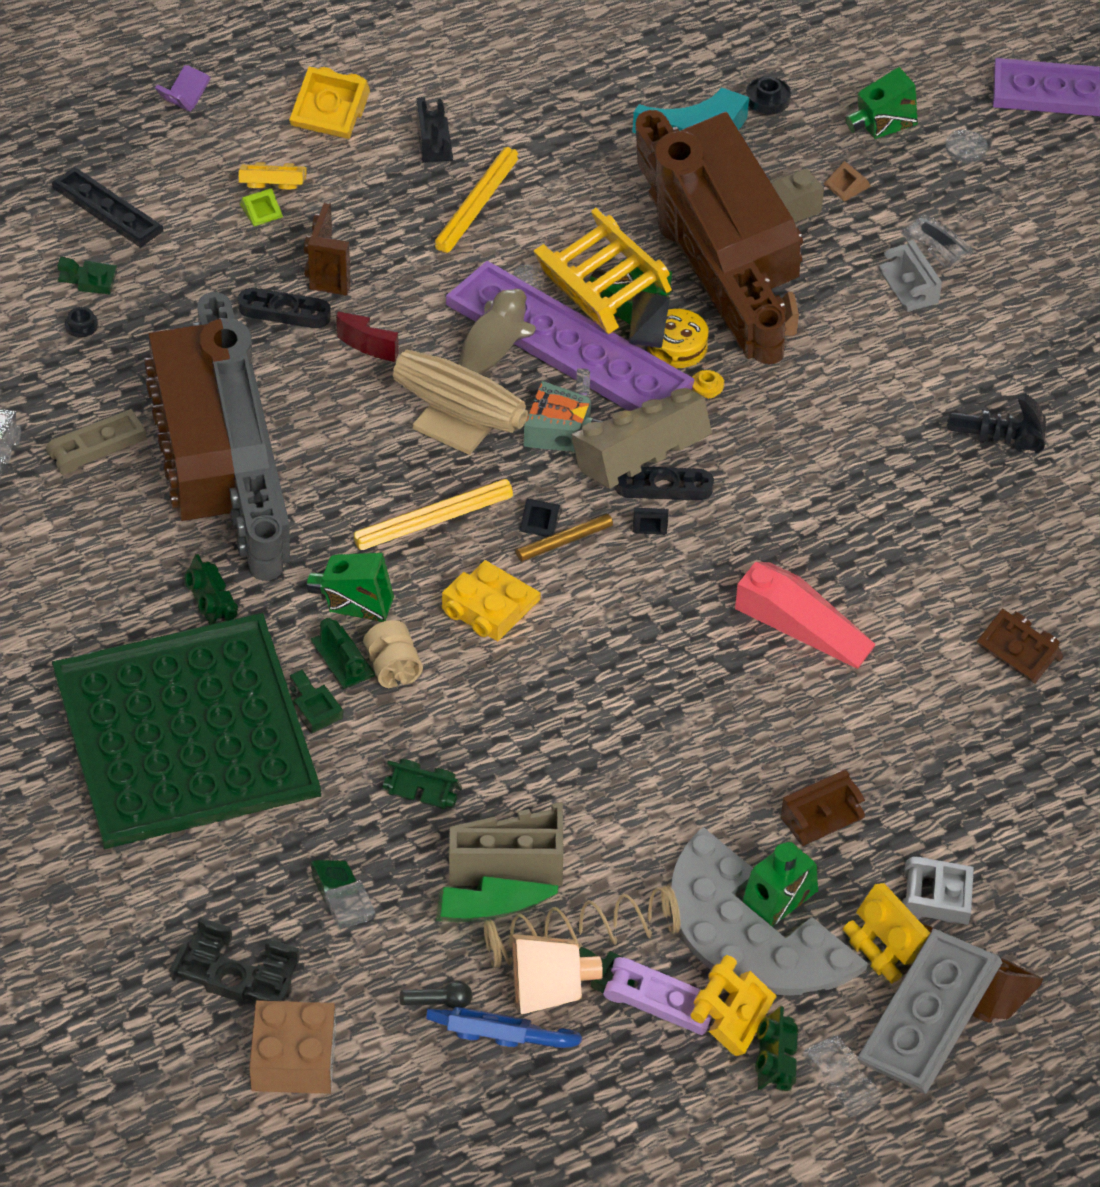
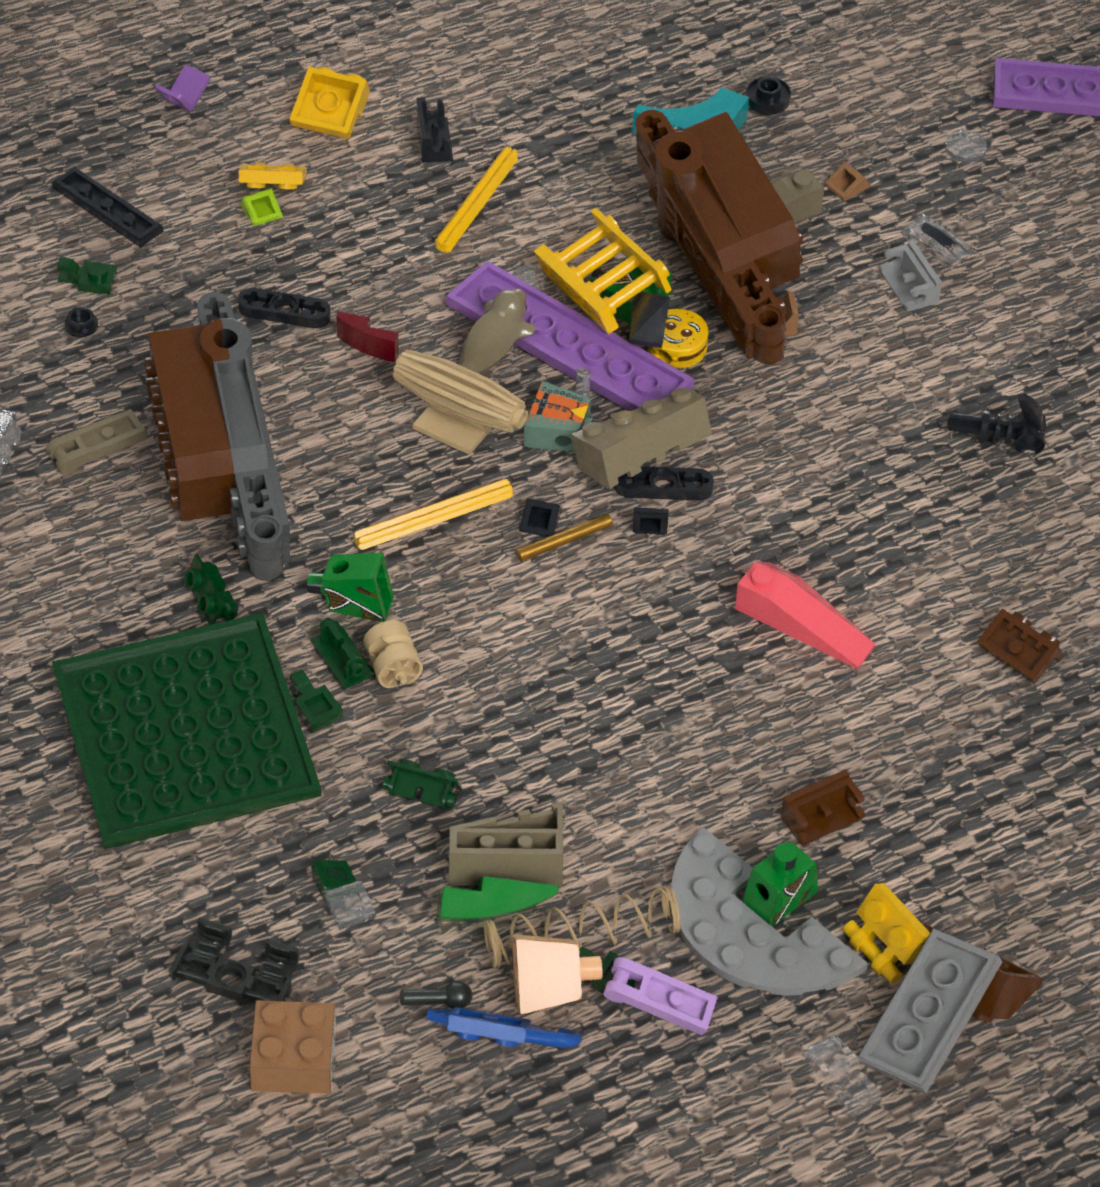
(327, 258): reddish brown bracket -> none
(489, 600): yellow plate -> none
(708, 383): yellow plate -> none
(743, 1010): yellow plate -> none
(777, 1036): dark green hinge -> none
(885, 105): green torso -> none
(950, 893): light grey plate -> none

